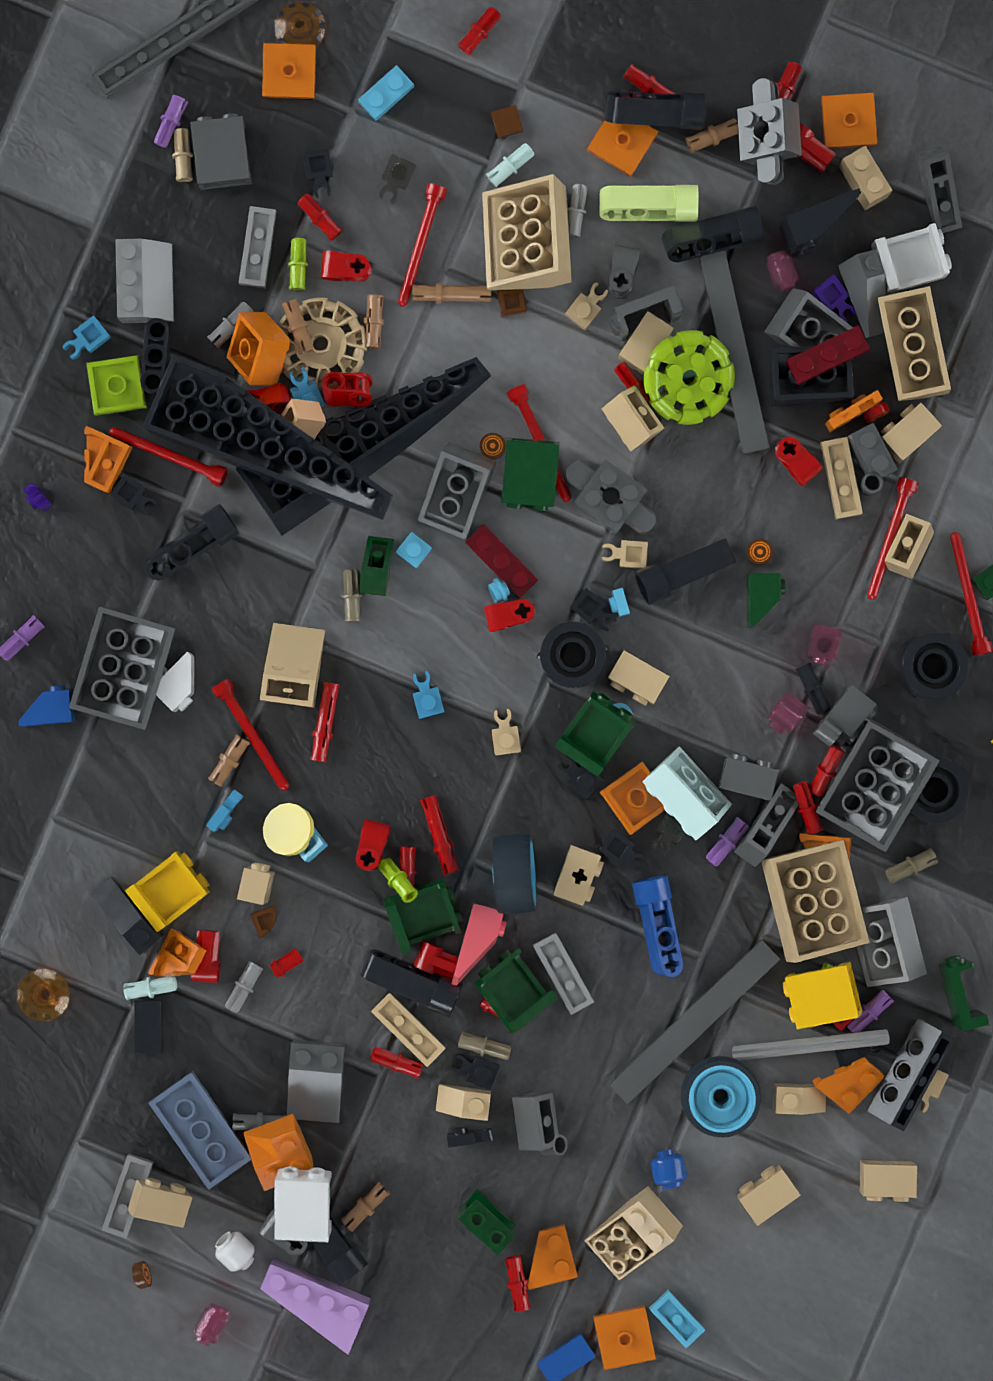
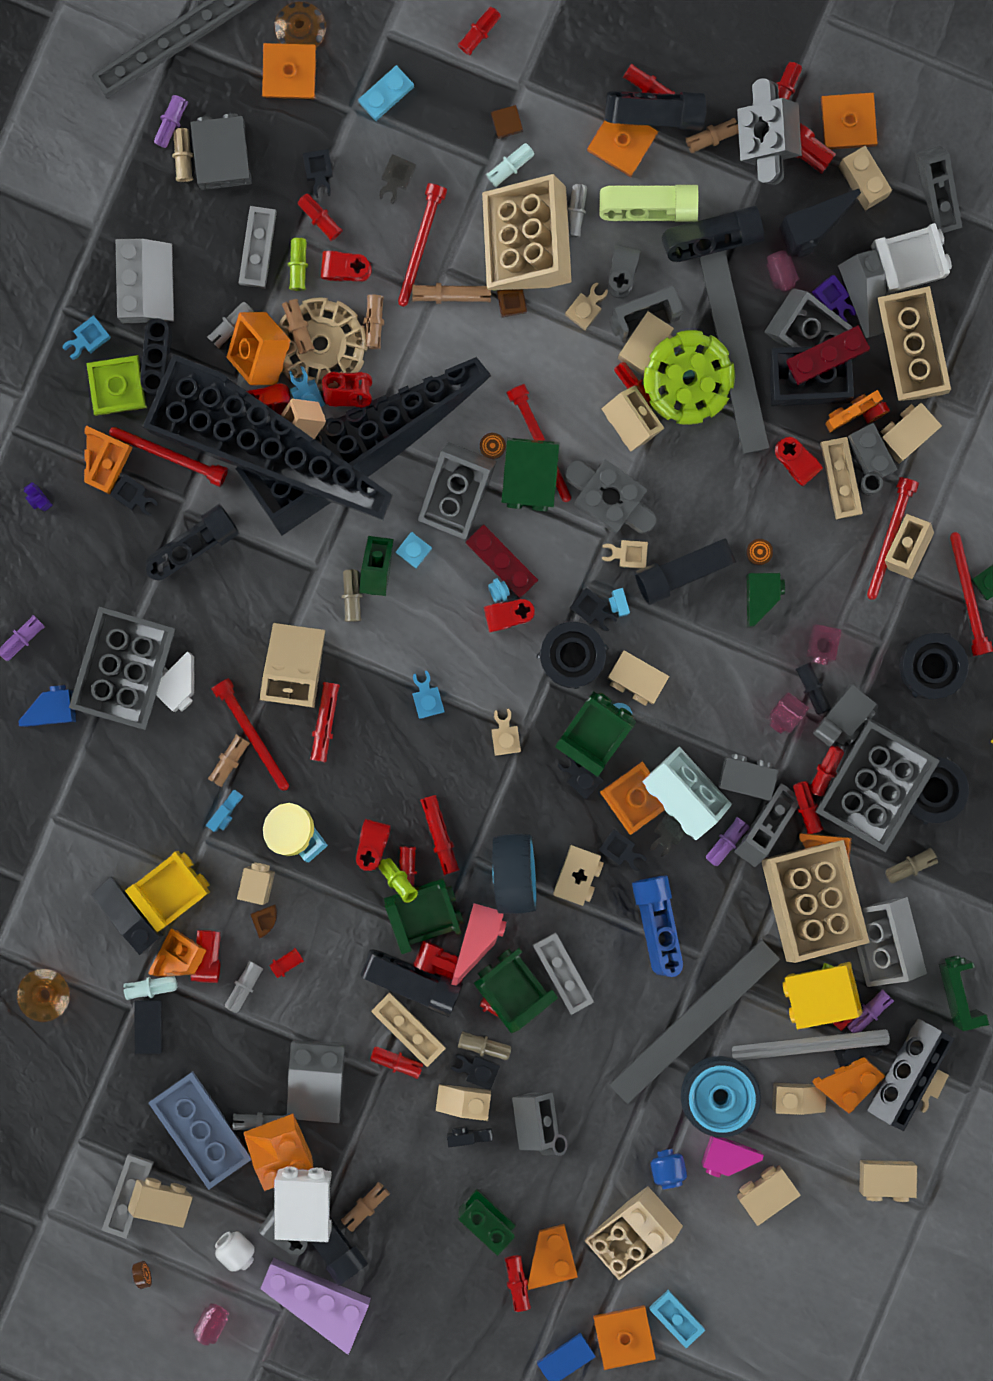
(728, 1157): none -> dark pink slope

